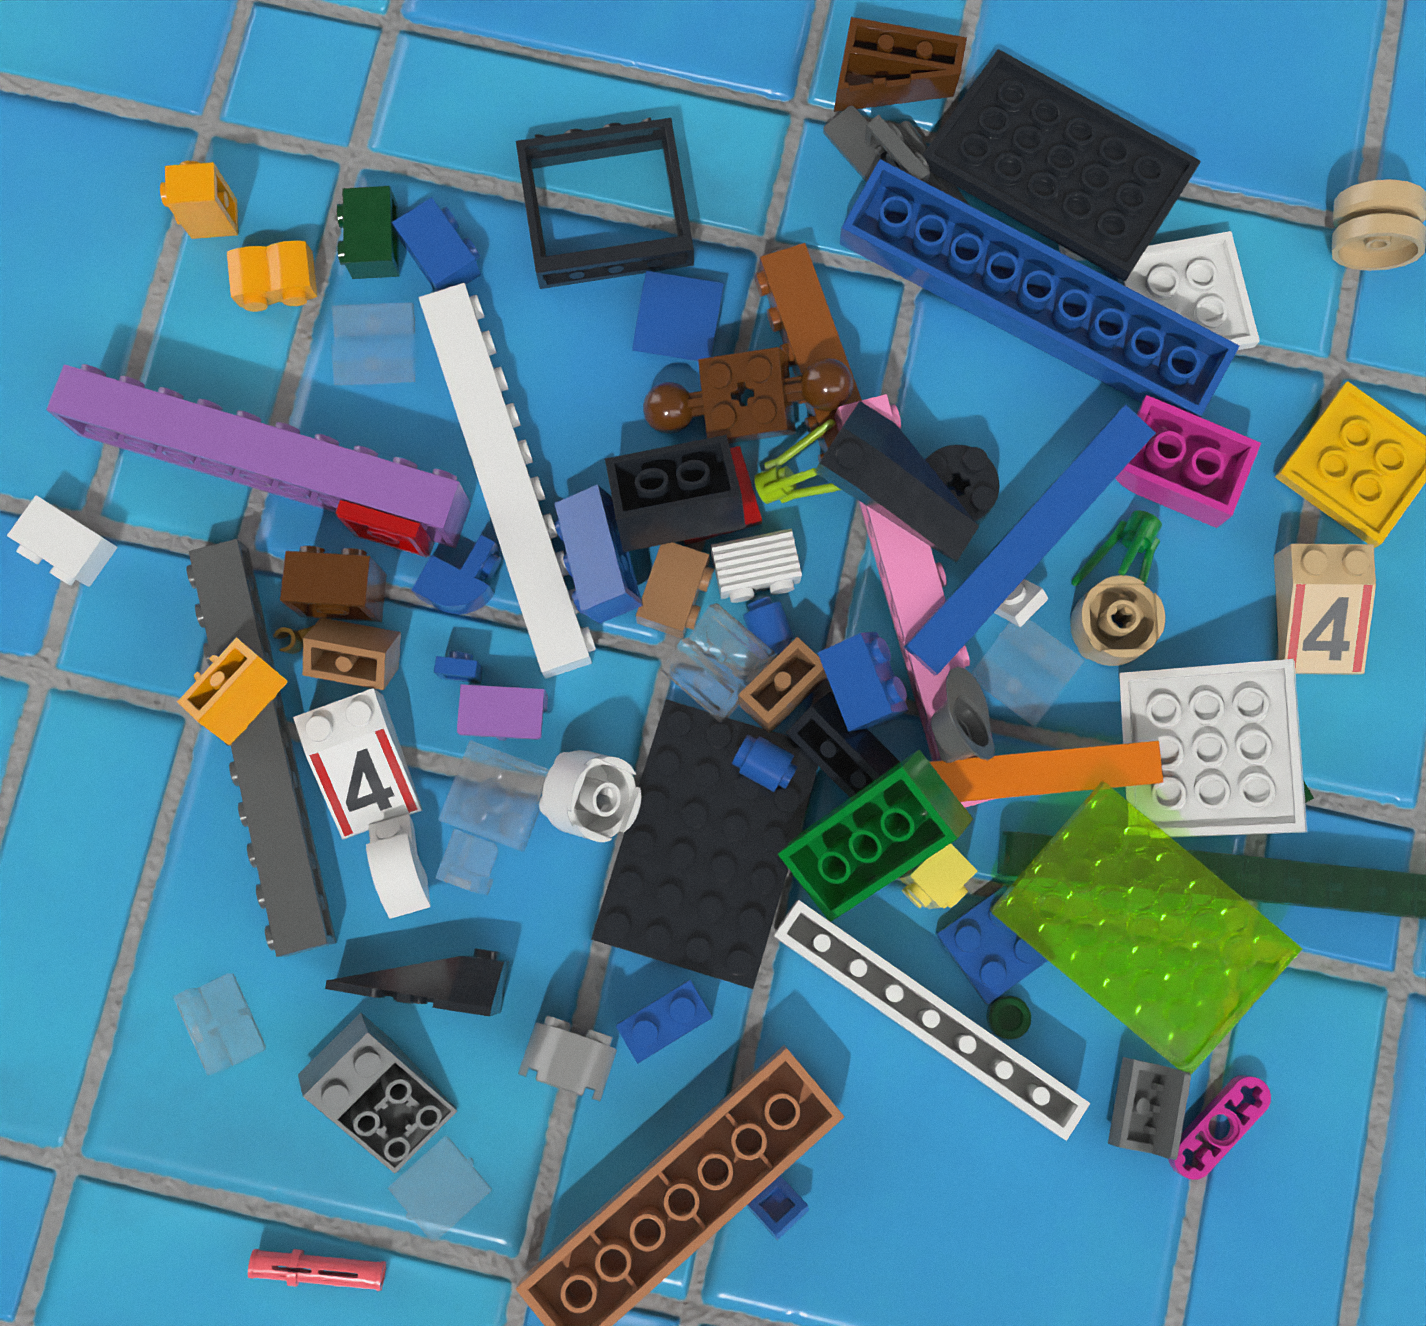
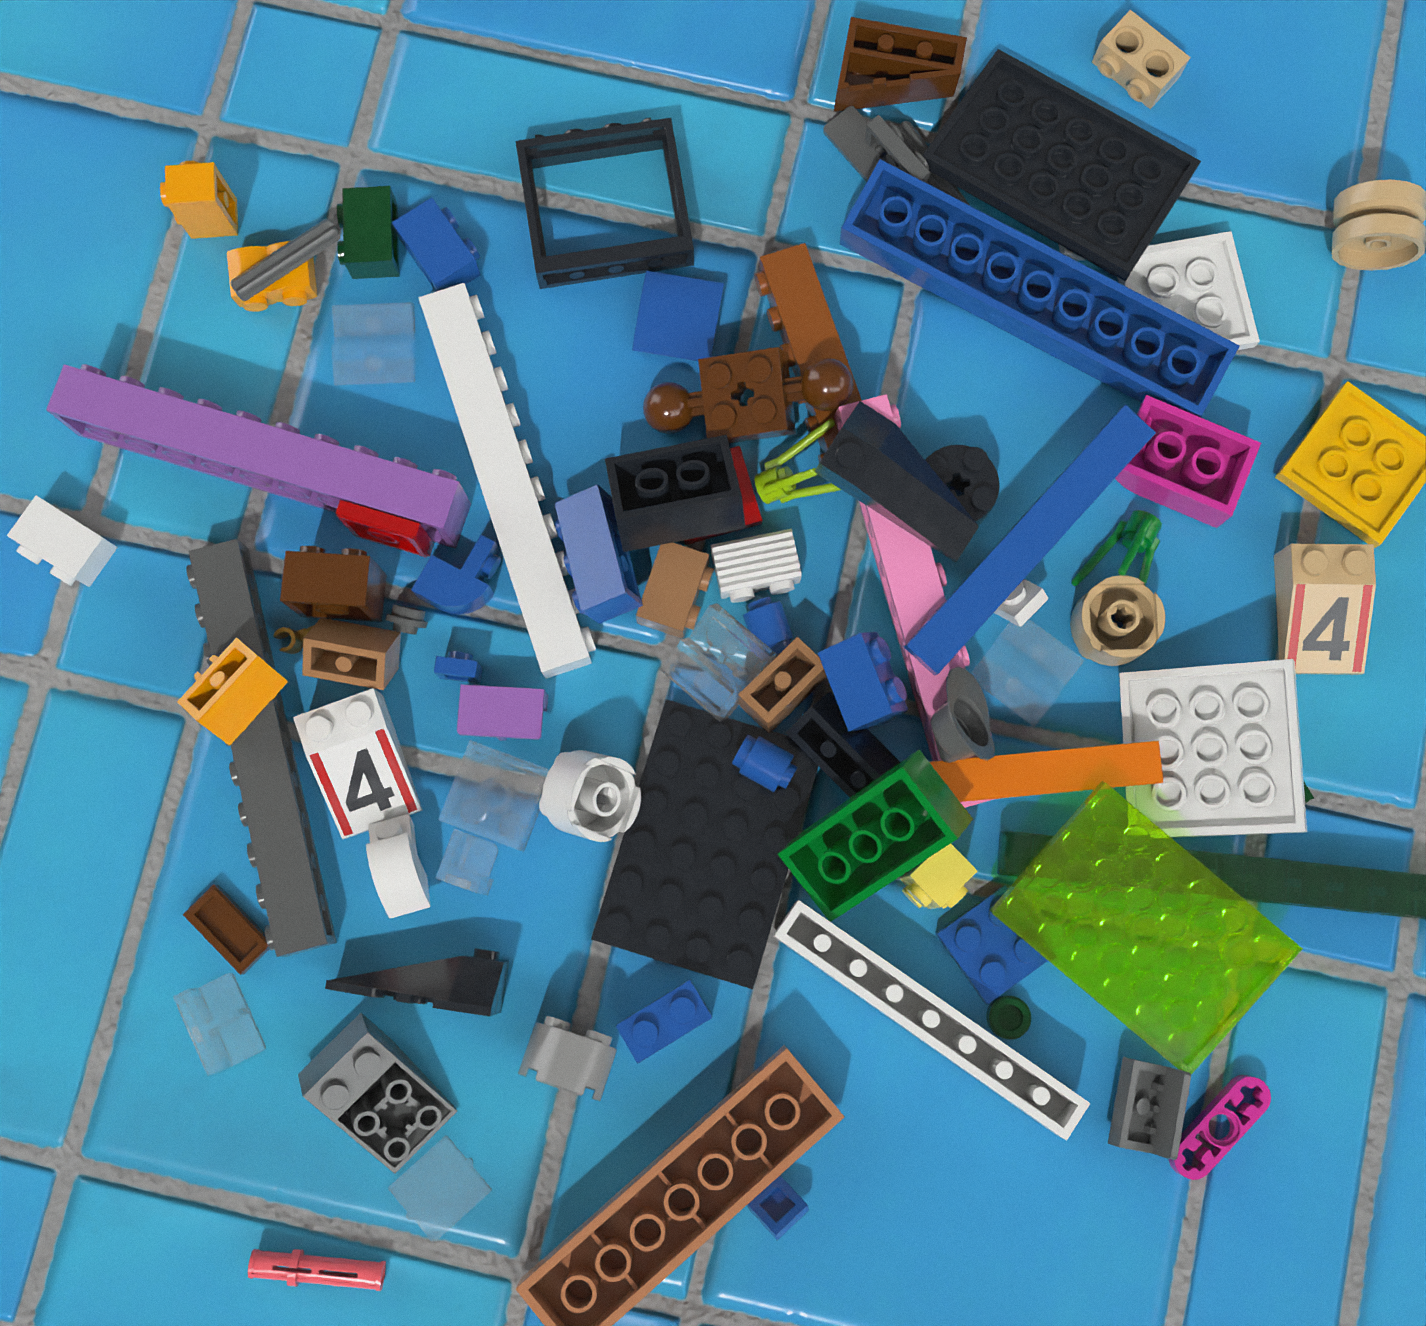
(228, 929): none -> reddish brown tile
(285, 259): none -> dark grey axle
(407, 619): none -> dark grey plate
(1146, 53): none -> tan brick

